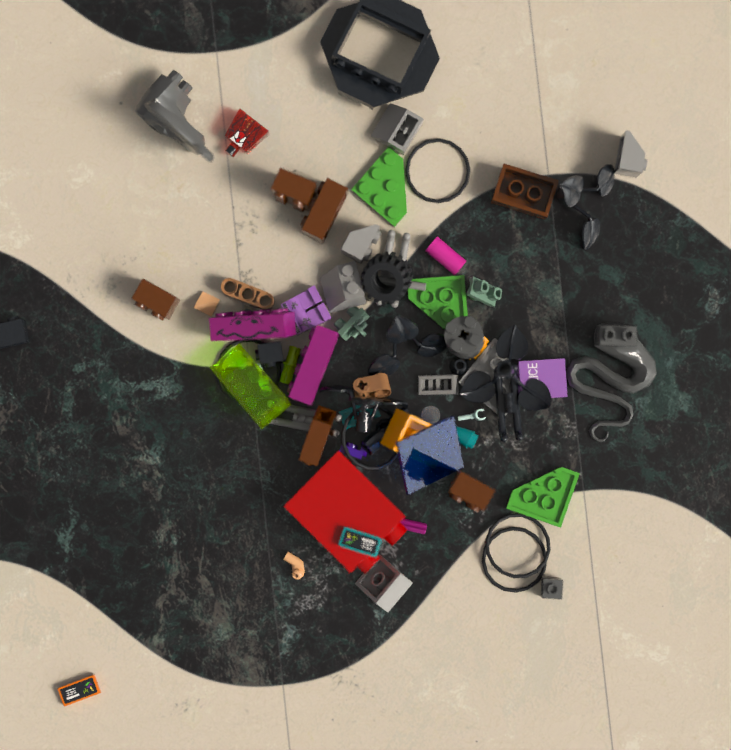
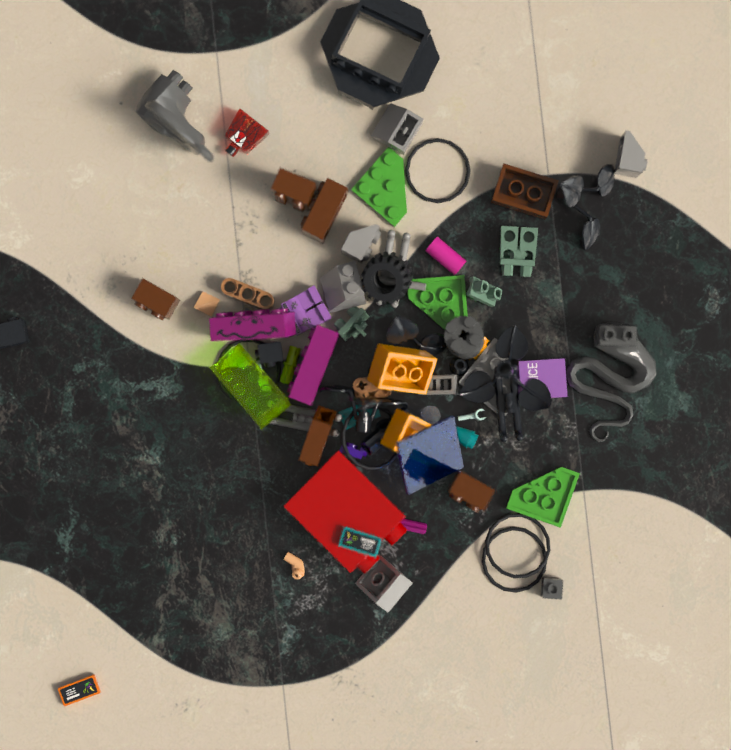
(402, 369): none -> light orange brick
(514, 255): none -> sand green hips

